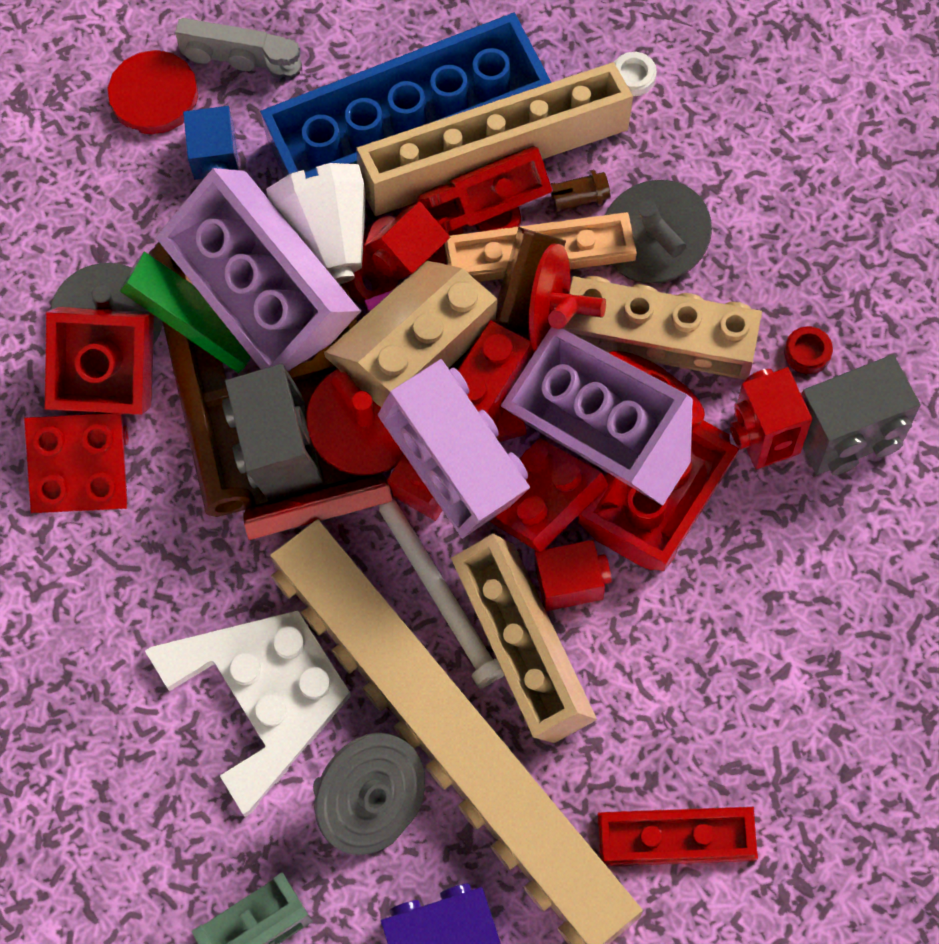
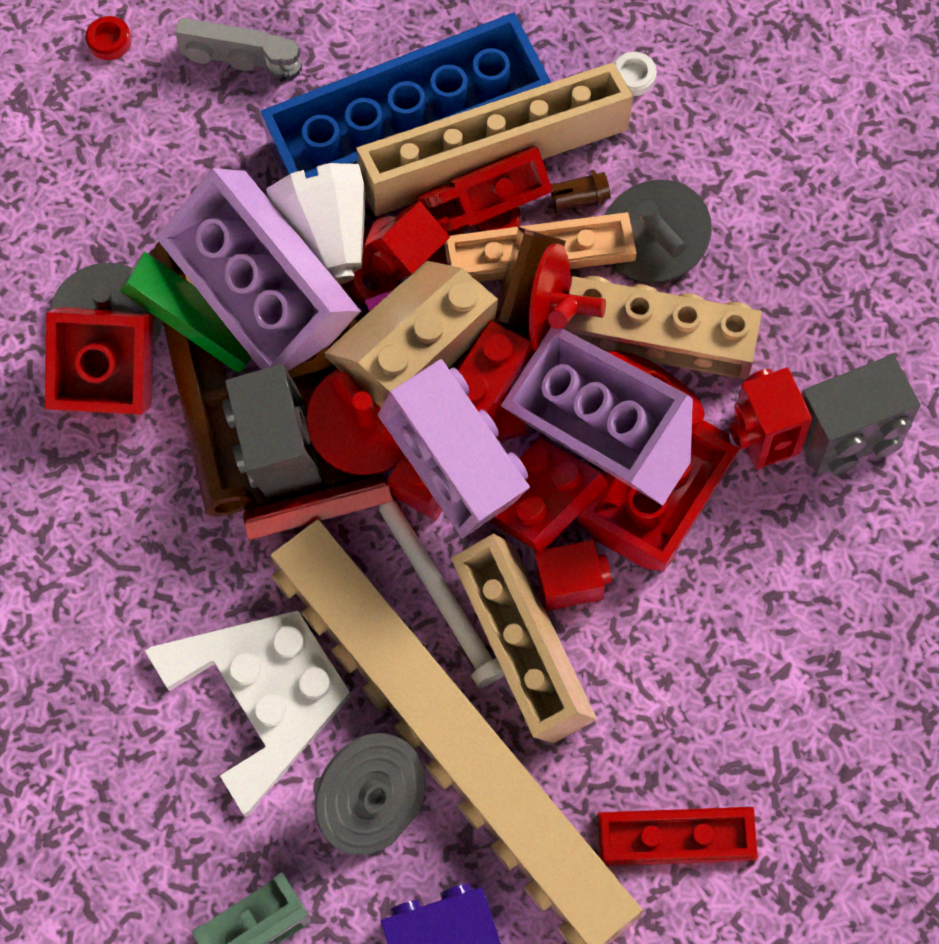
(76, 462): red hinge -> none
(108, 38): none -> red tile
(152, 91): red tile -> none
(210, 140): blue brick -> none
(808, 350): red tile -> none

